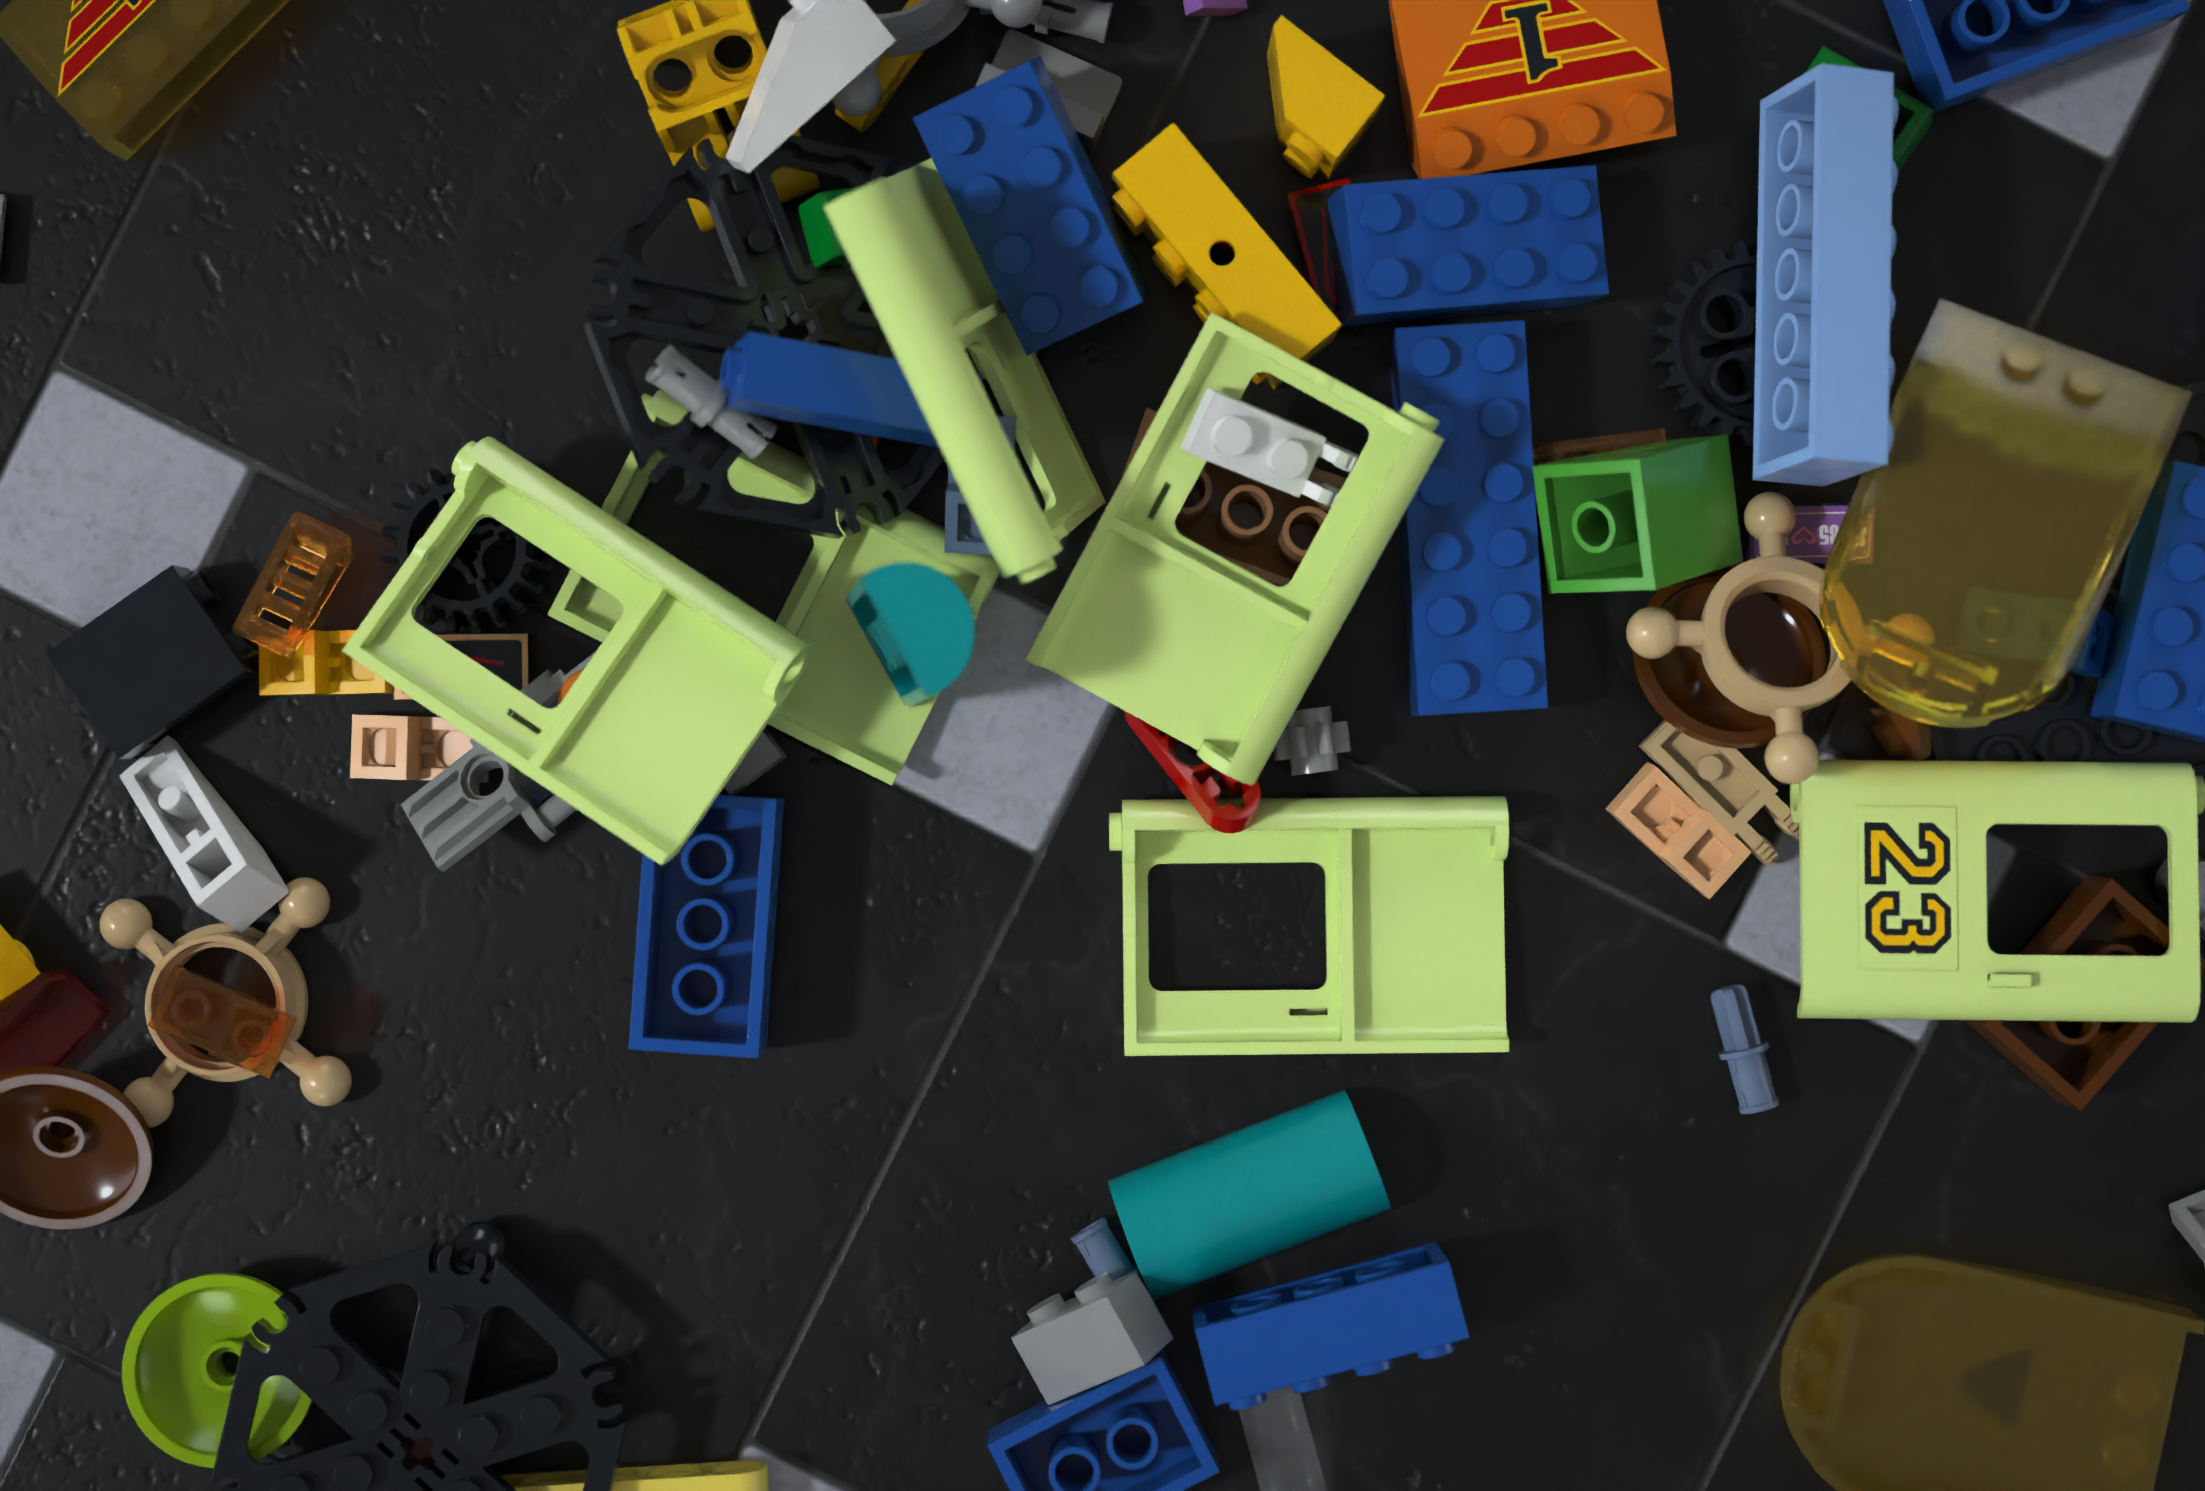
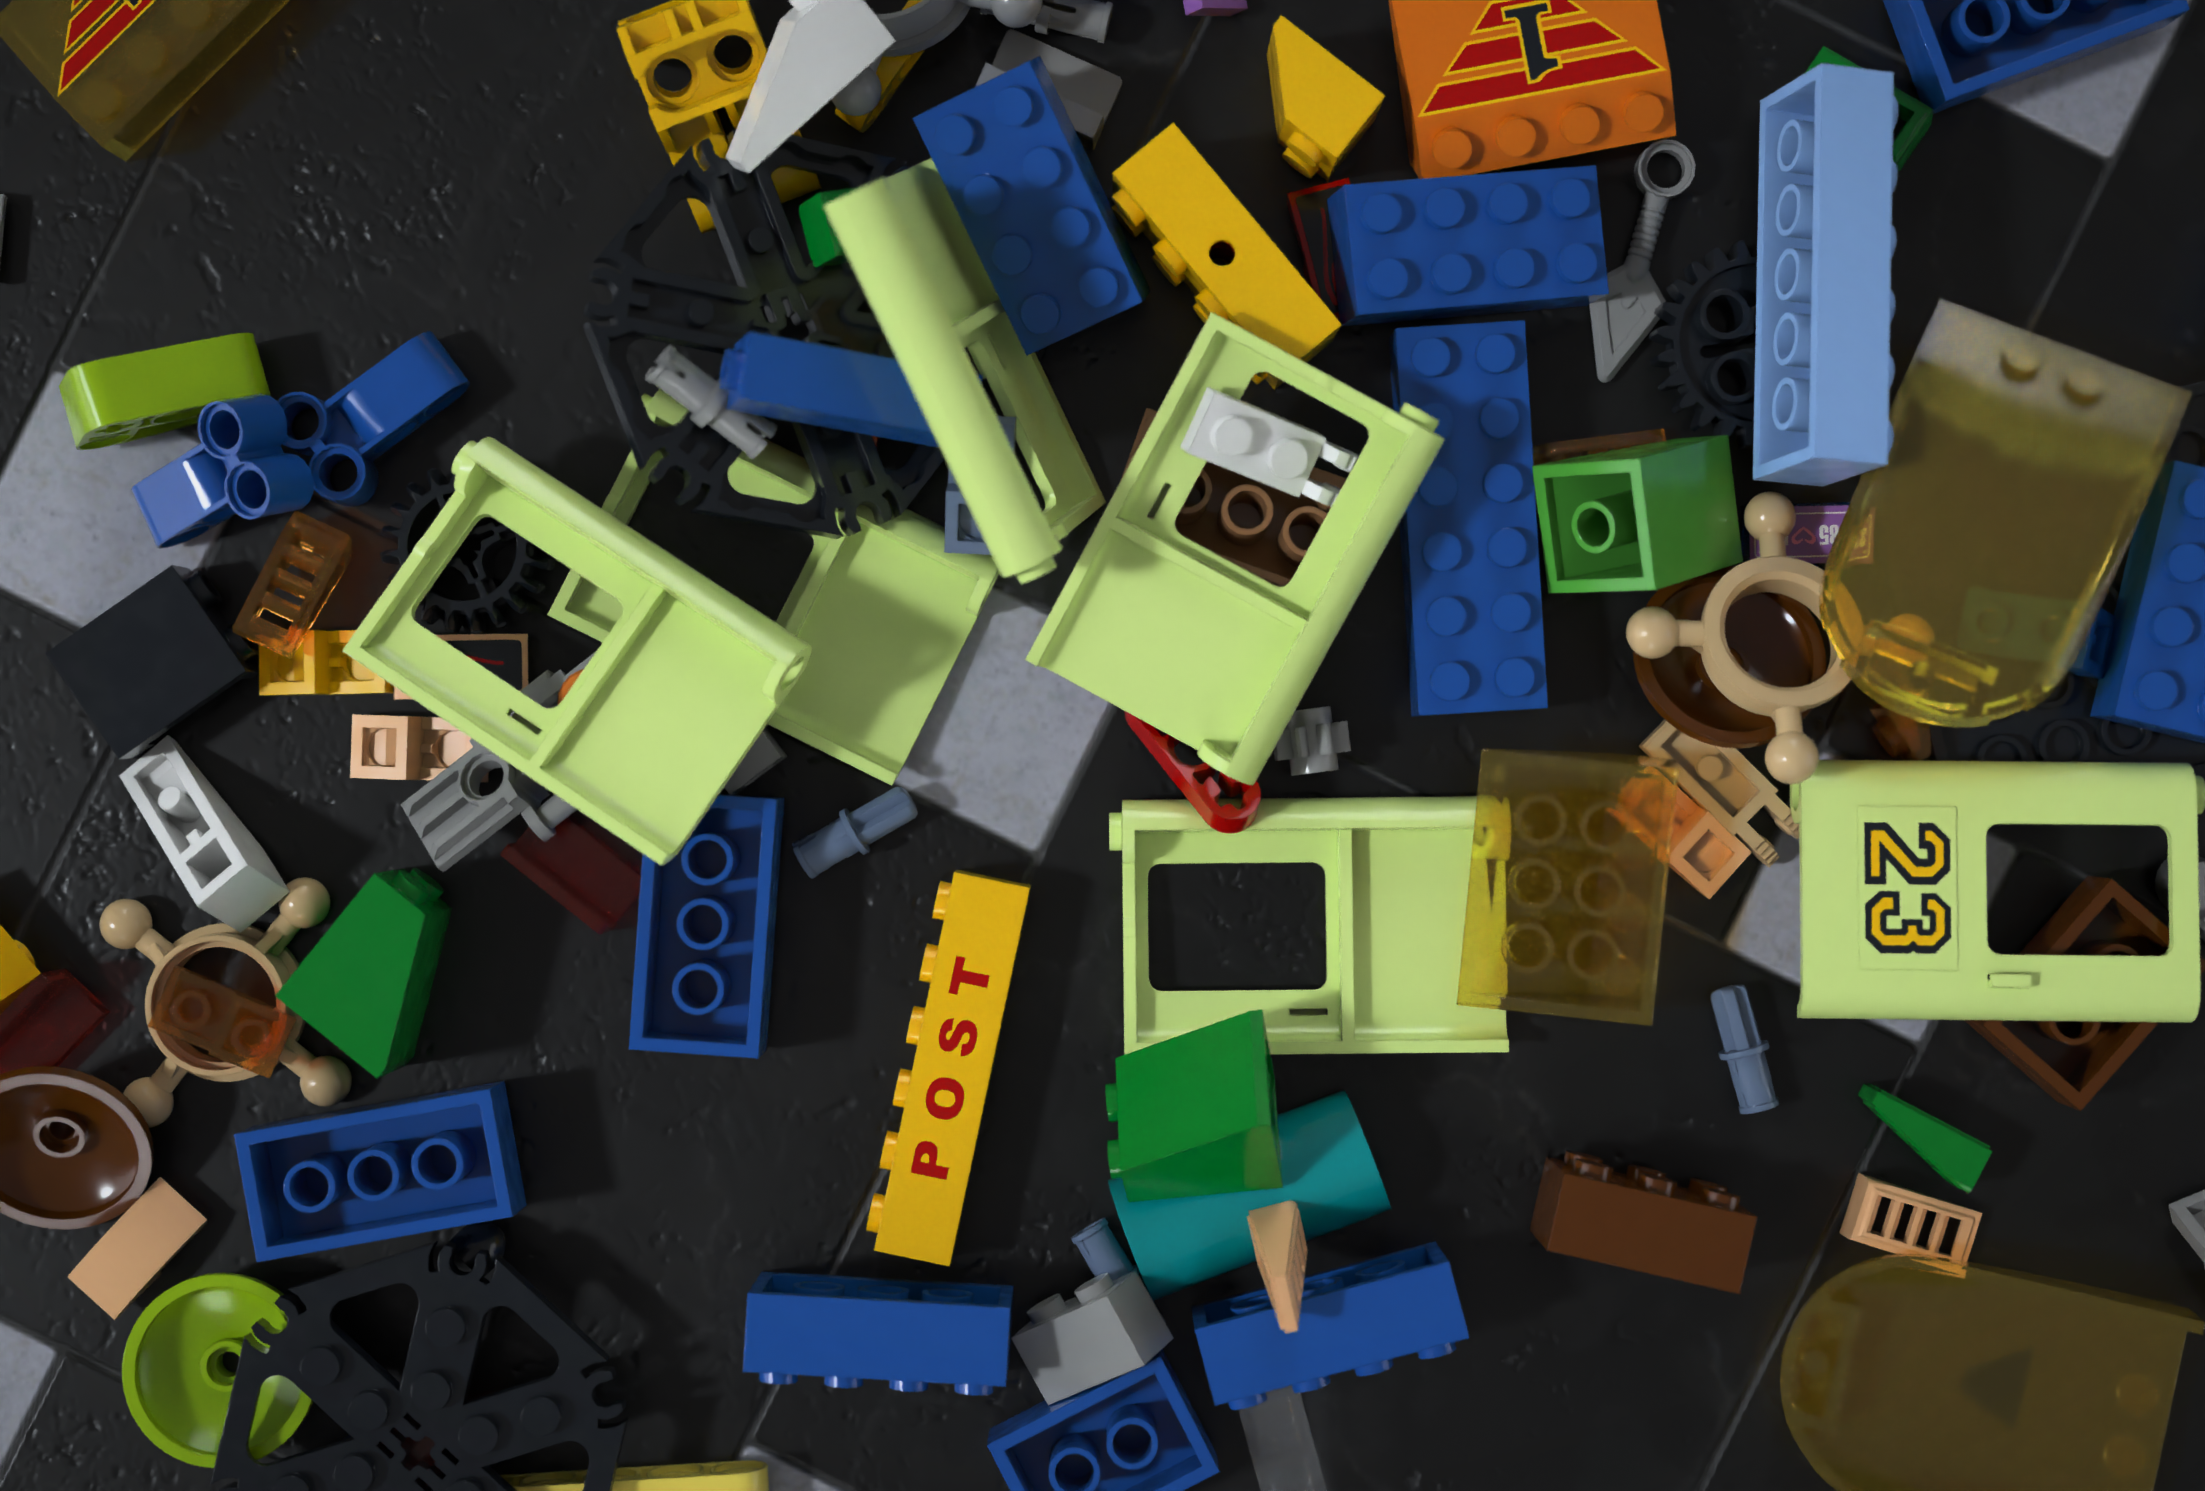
(137, 1248): none -> light nougat slope
(158, 388): none -> lime beam
(230, 473): none -> blue piece
(375, 414): none -> blue piece
(375, 970): none -> green slope
(380, 1171): none -> blue brick
(578, 873): none -> clear red panel
(854, 831): none -> sand blue axle
(878, 1331): none -> blue brick
(915, 626): teal brick -> none
(950, 1068): none -> yellow brick
(1197, 1114): none -> green slope
(1281, 1258): none -> light nougat slope
(1568, 883): none -> clear yellow slope
(1627, 312): none -> light grey piece
(1643, 1221): none -> reddish brown brick
(1864, 1207): none -> light nougat slope
(1946, 1149): none -> green slope

